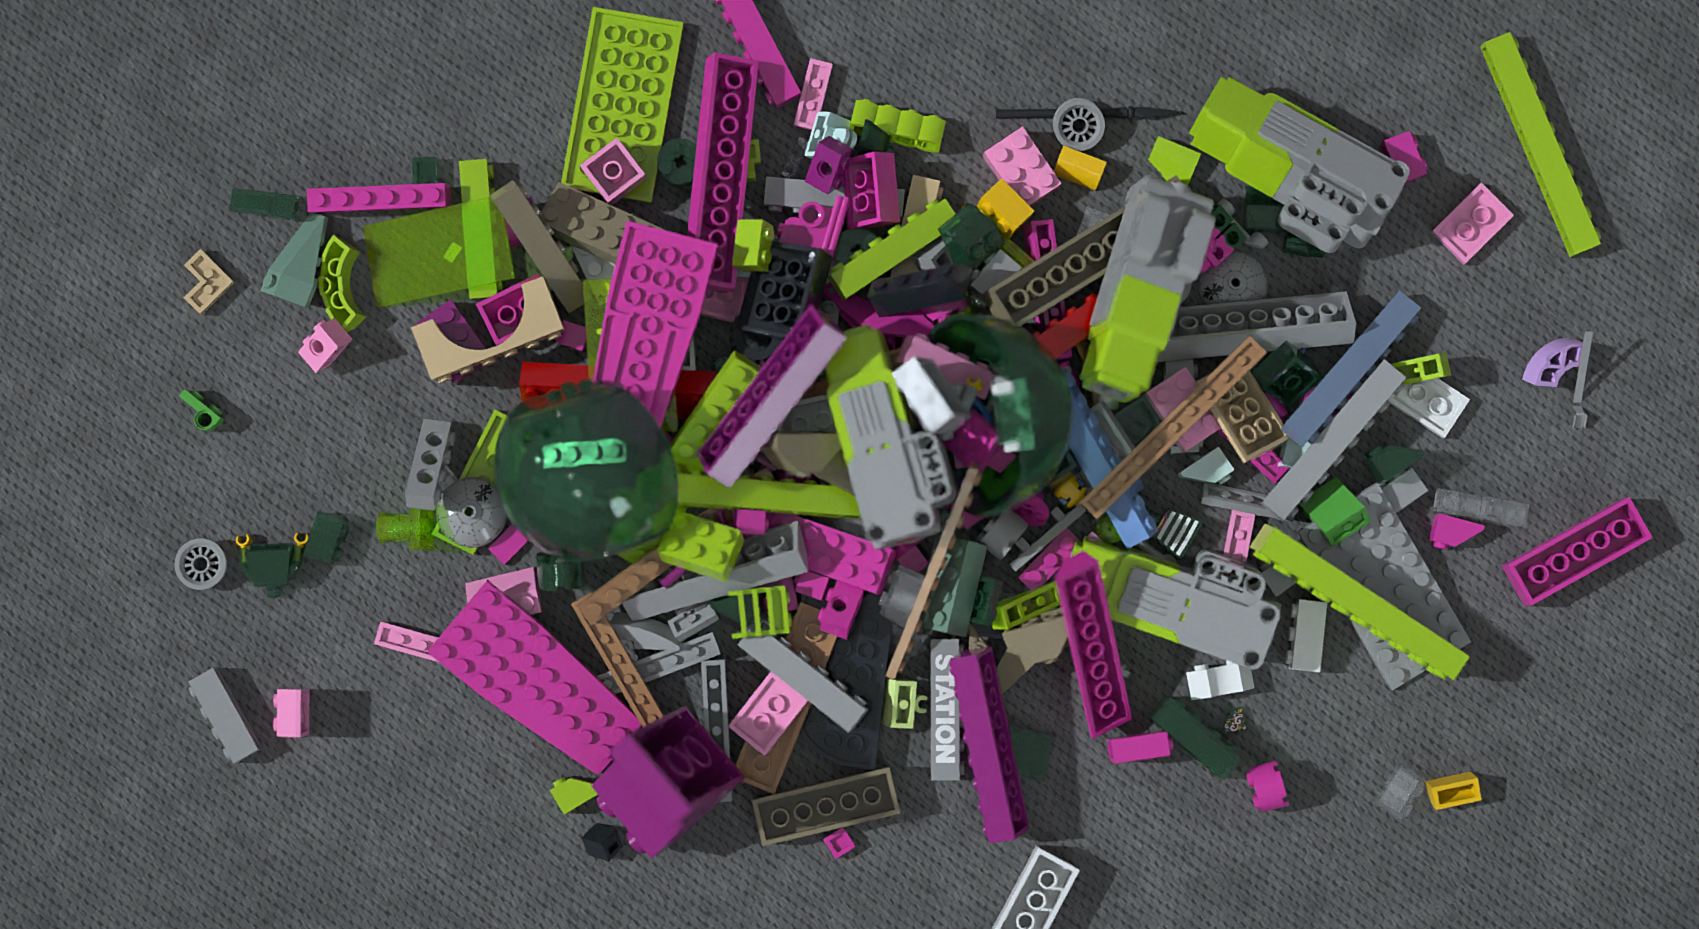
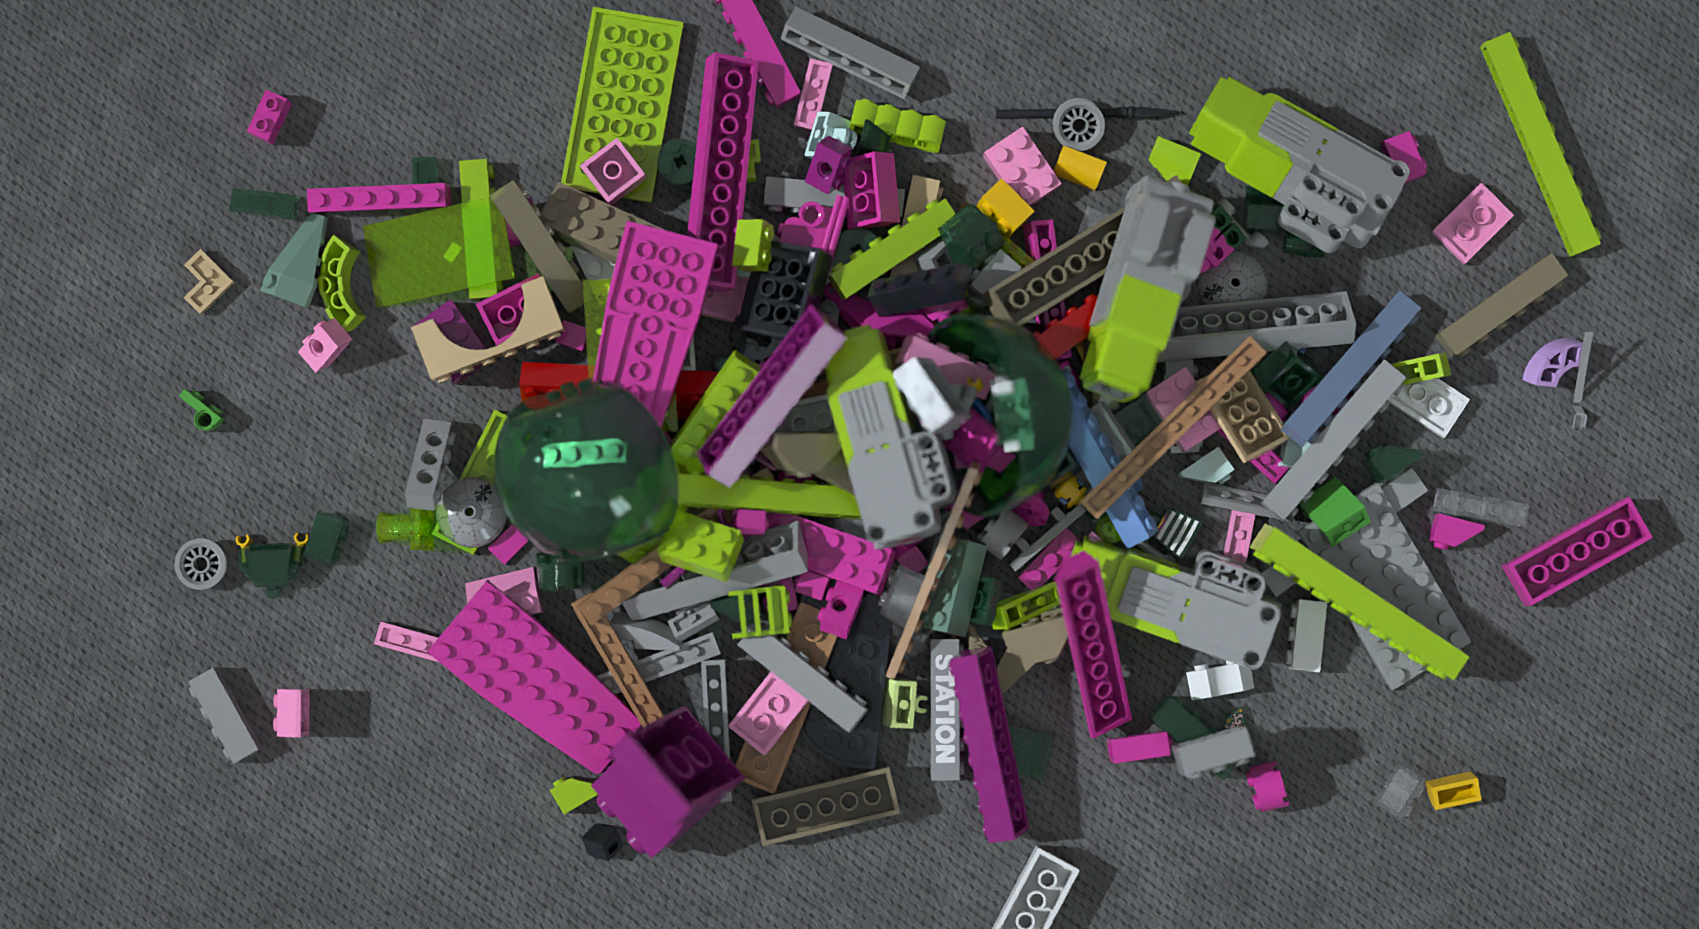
(269, 117): none -> dark pink brick
(839, 842): dark pink plate -> none
(850, 52): none -> light grey brick
(1213, 752): none -> light grey brick
(1502, 305): none -> dark tan brick

